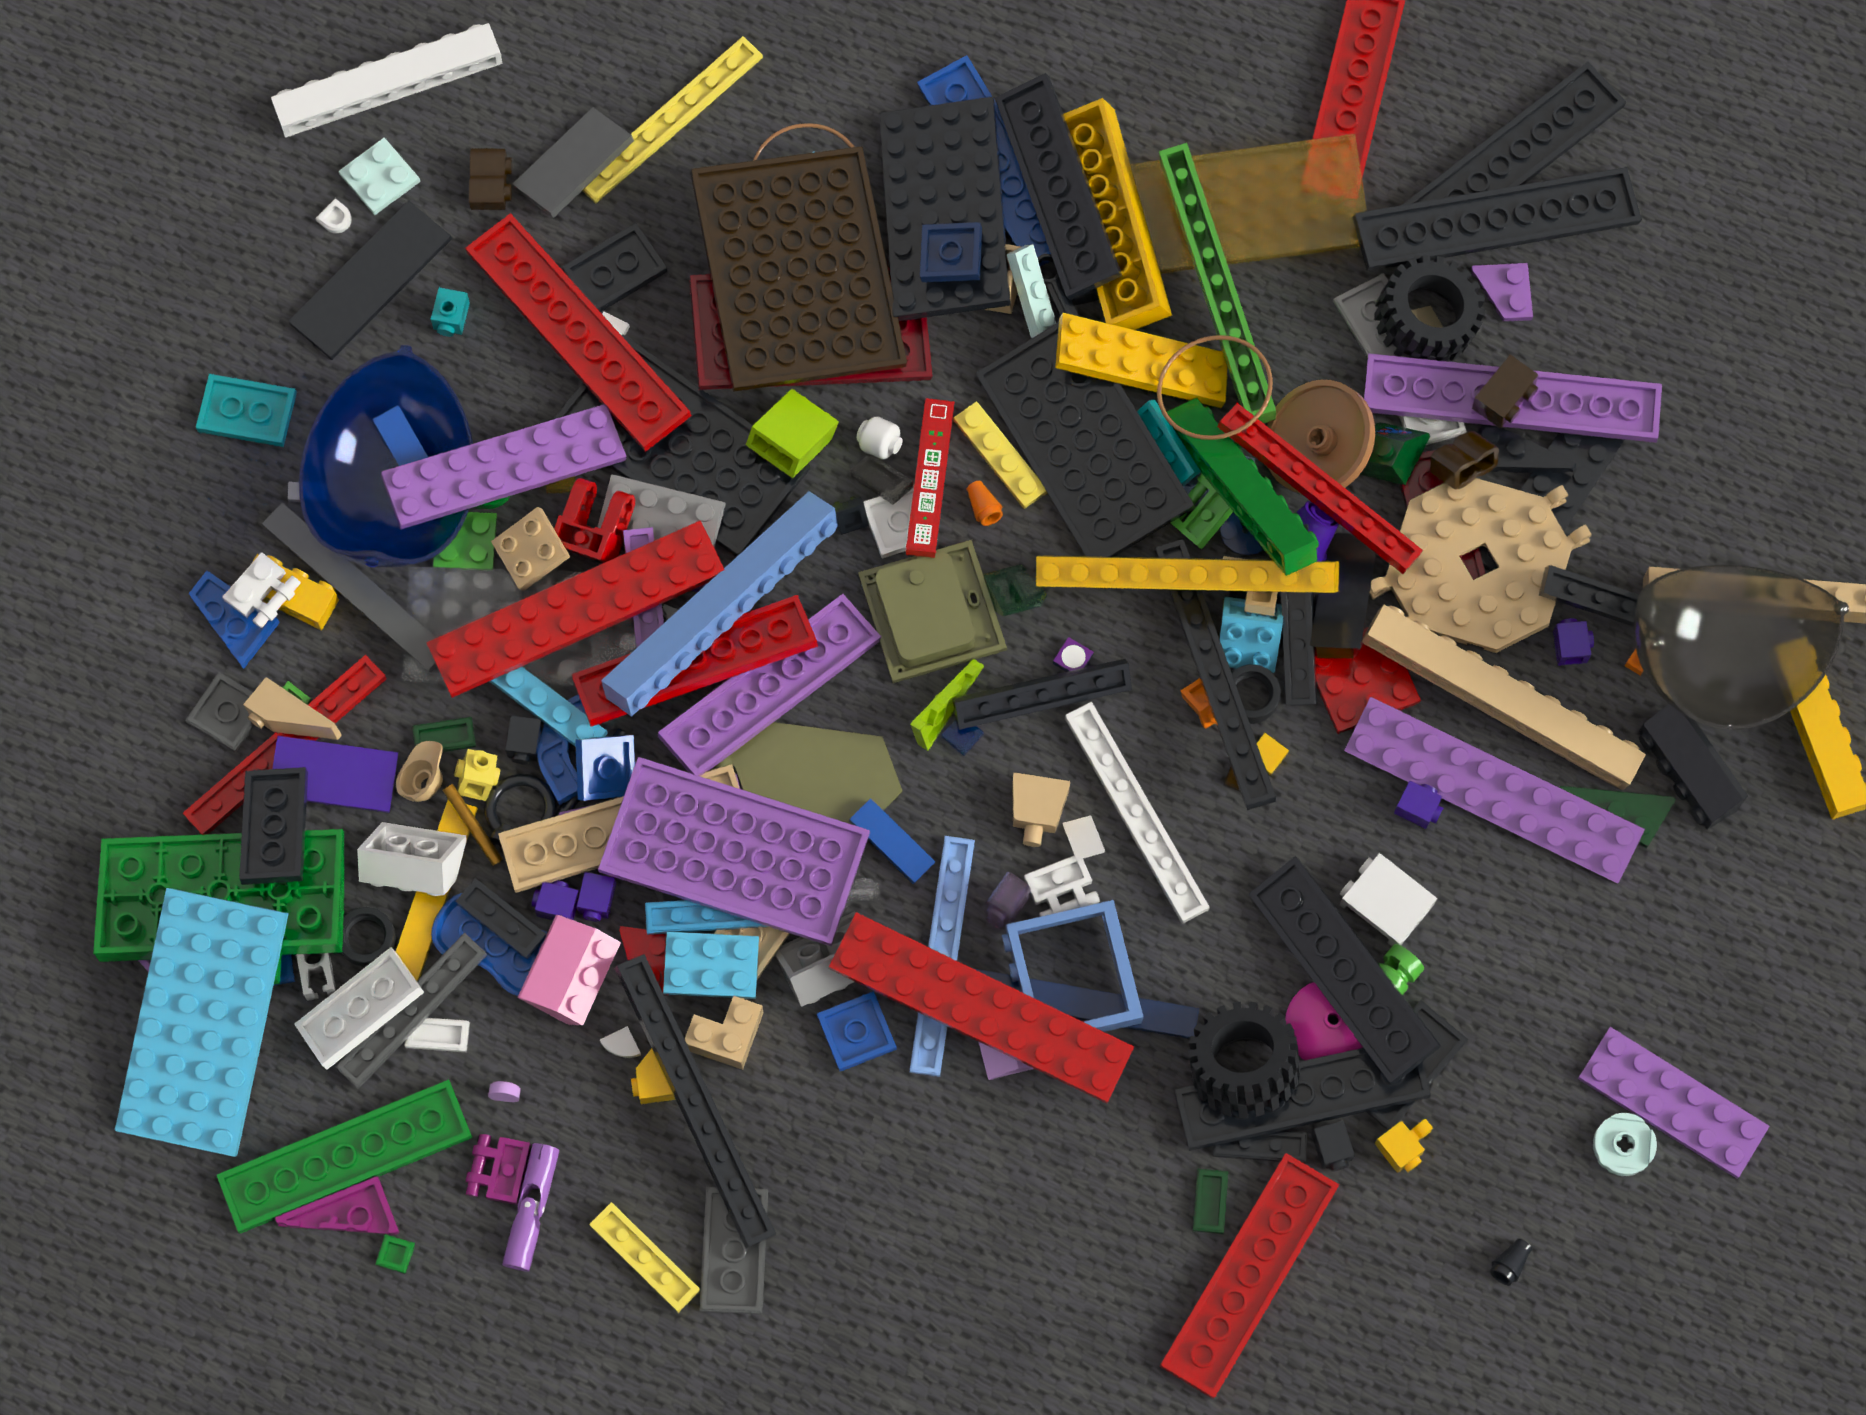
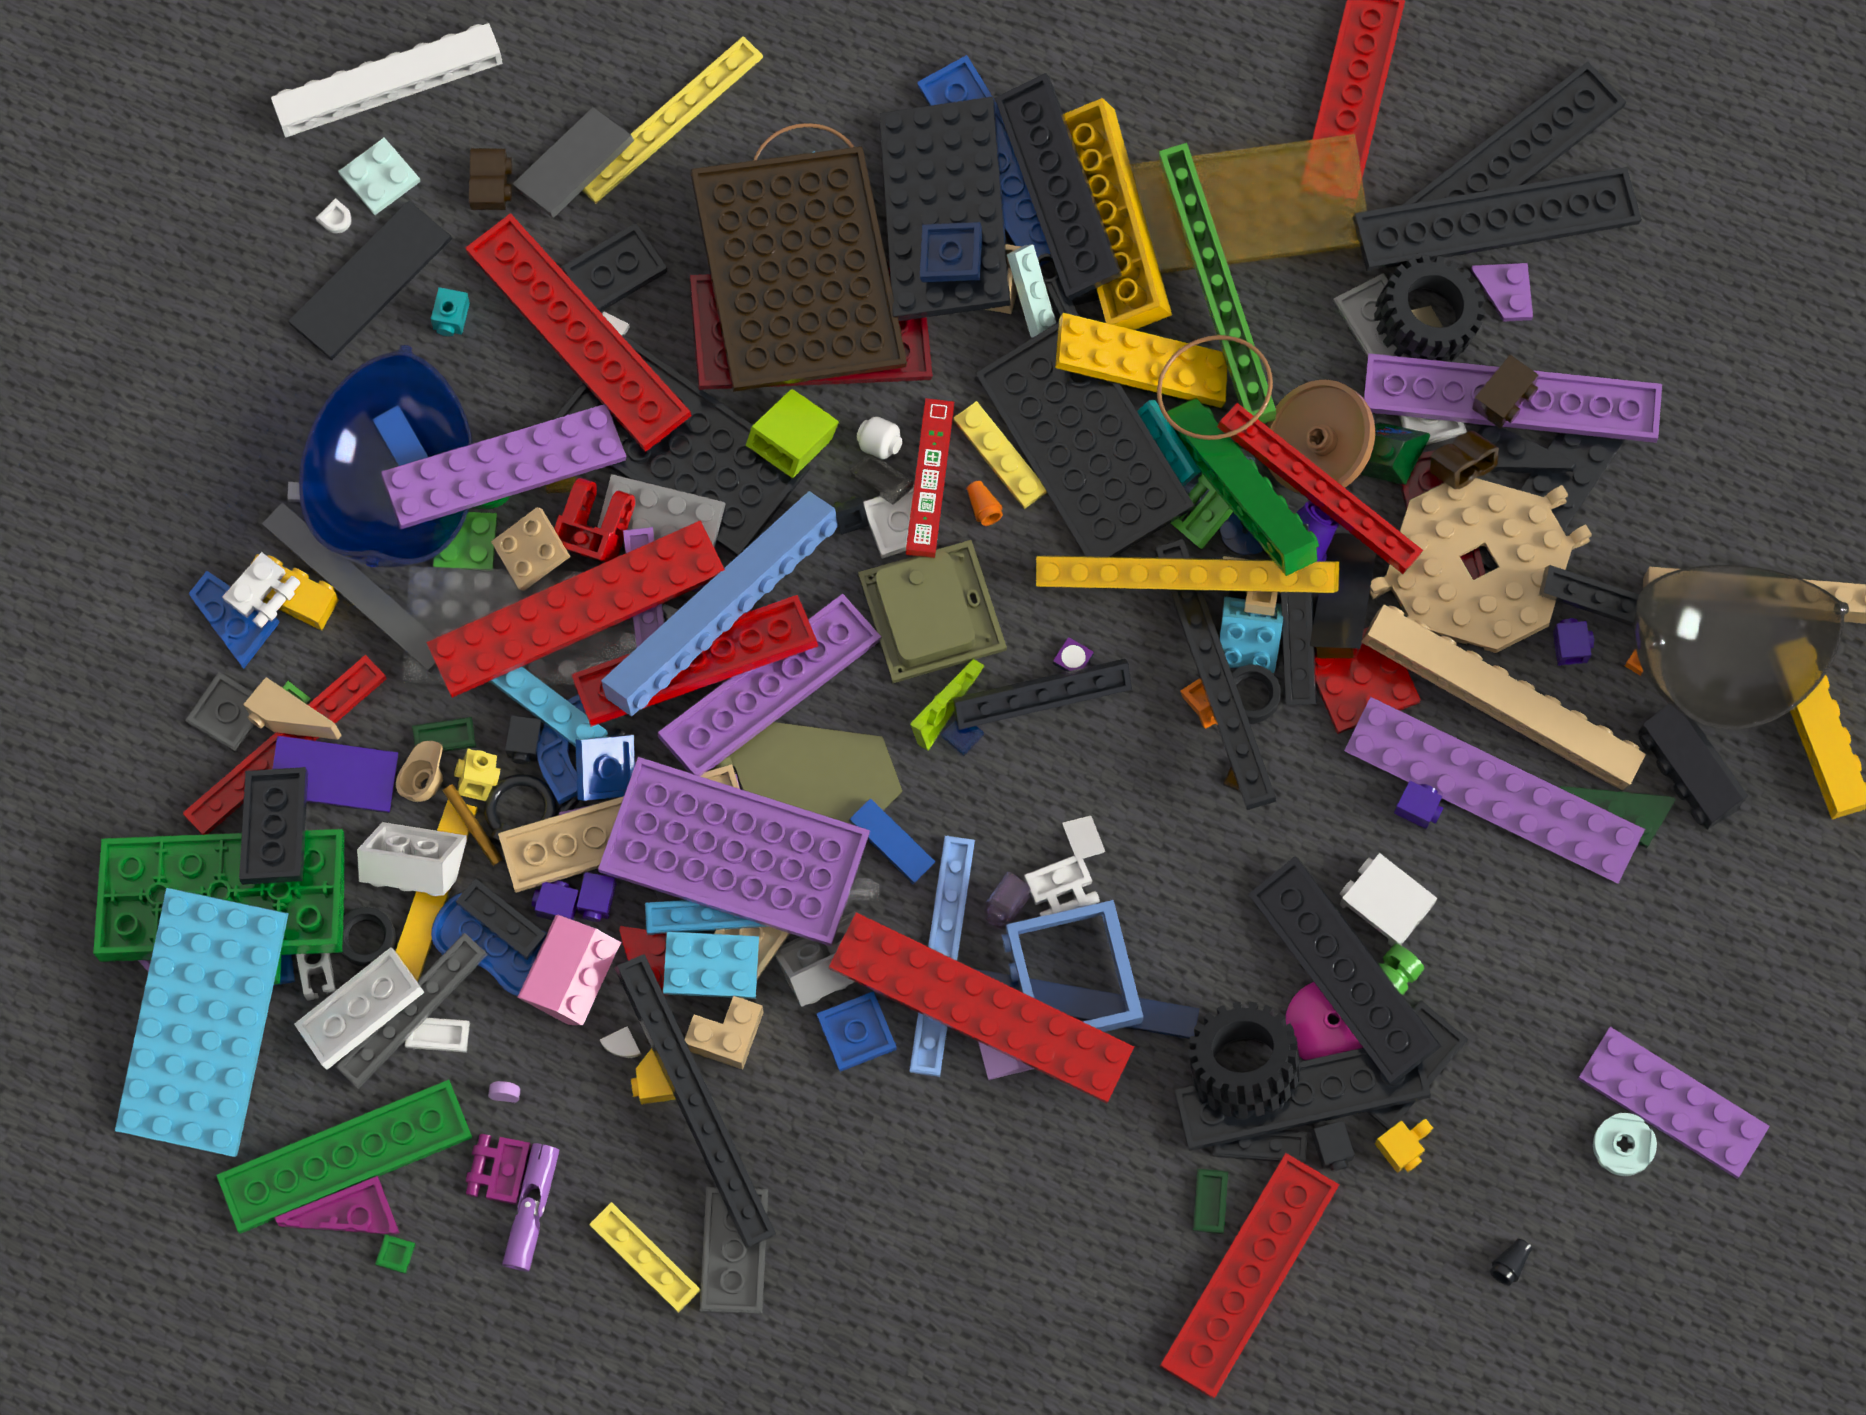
(246, 410): teal plate -> none
(1013, 590): clear green slope -> none
(1037, 805): tan torso -> none
(1137, 812): white plate -> none
(1271, 752): yellow tile -> none

